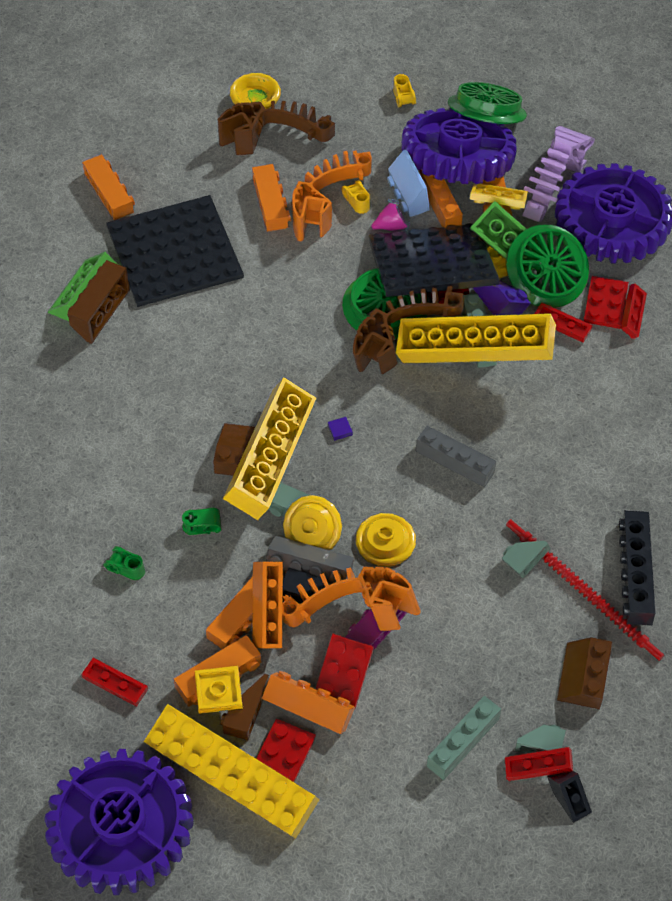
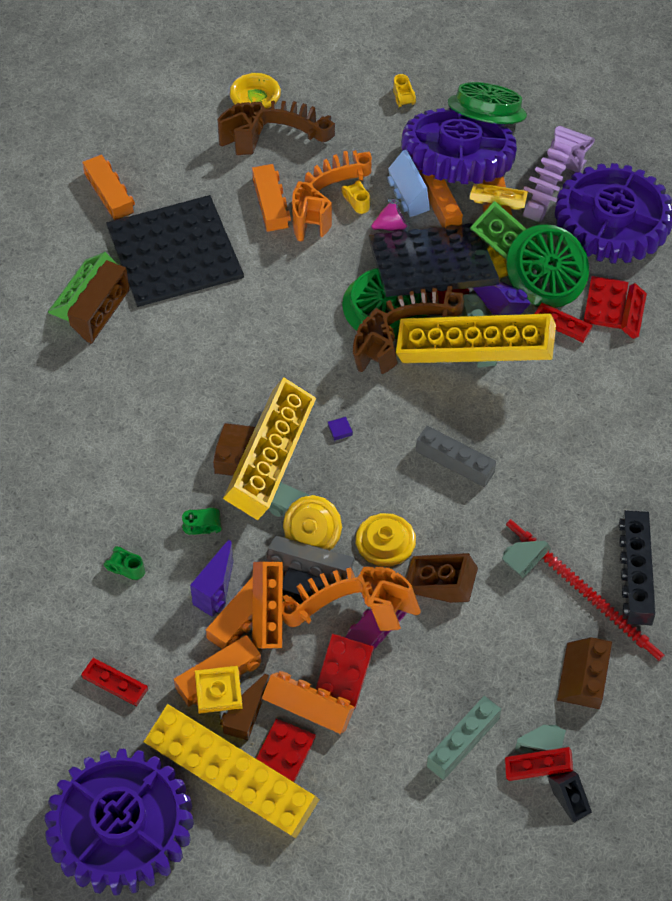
(212, 584): none -> dark purple slope
(443, 576): none -> reddish brown slope

